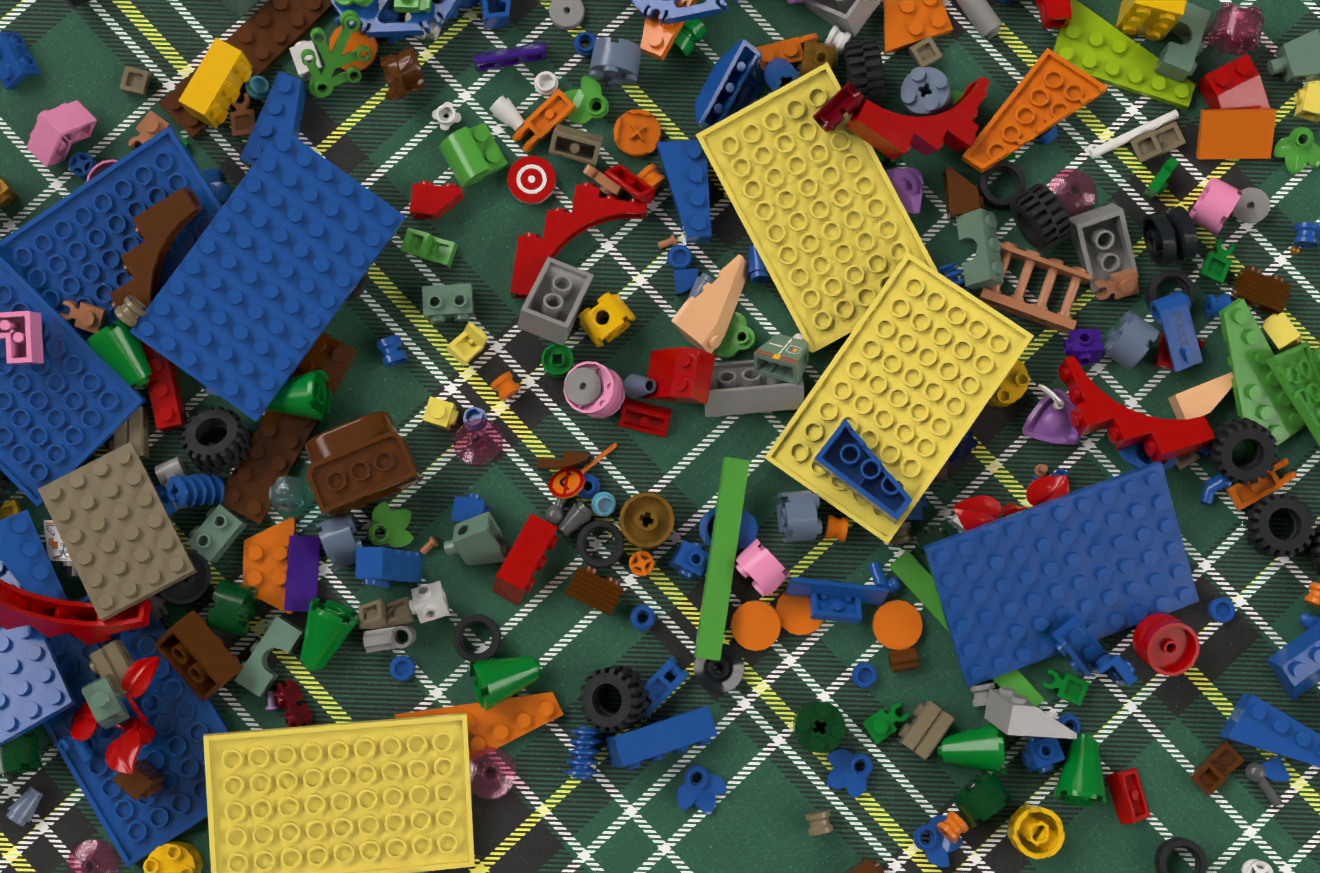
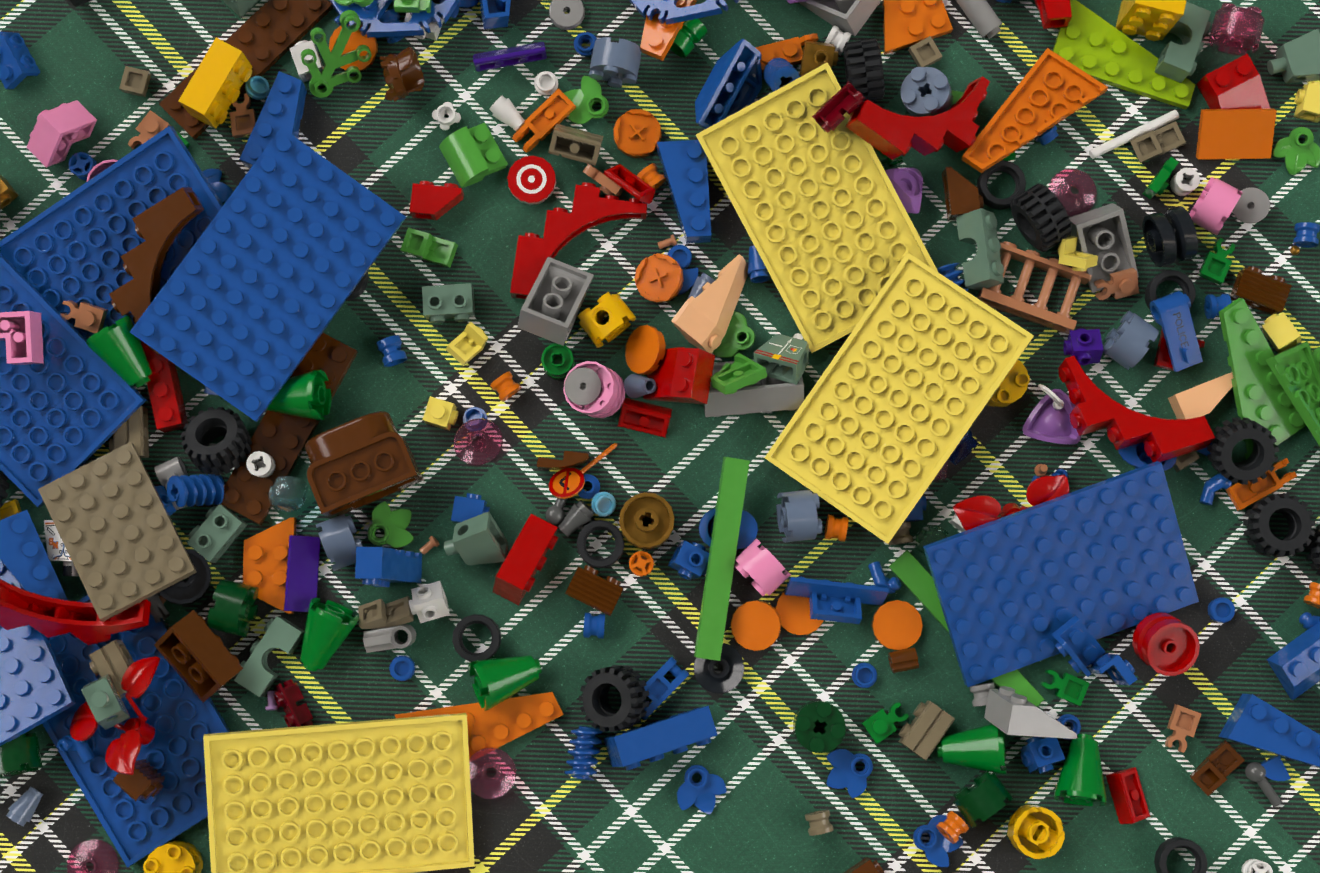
(130, 310): dark tan wheel -> none
(265, 466): none -> white wheel
(594, 625): none -> blue wheel
(642, 609): blue plate -> none
(645, 350): none -> orange tile
(659, 278): none -> orange tile
(738, 375): none -> bright green wing
(858, 469): blue wedge -> none
(1069, 256): none -> light yellow bracket
(1180, 186): none -> white wheel
(1183, 723): none -> nougat plate

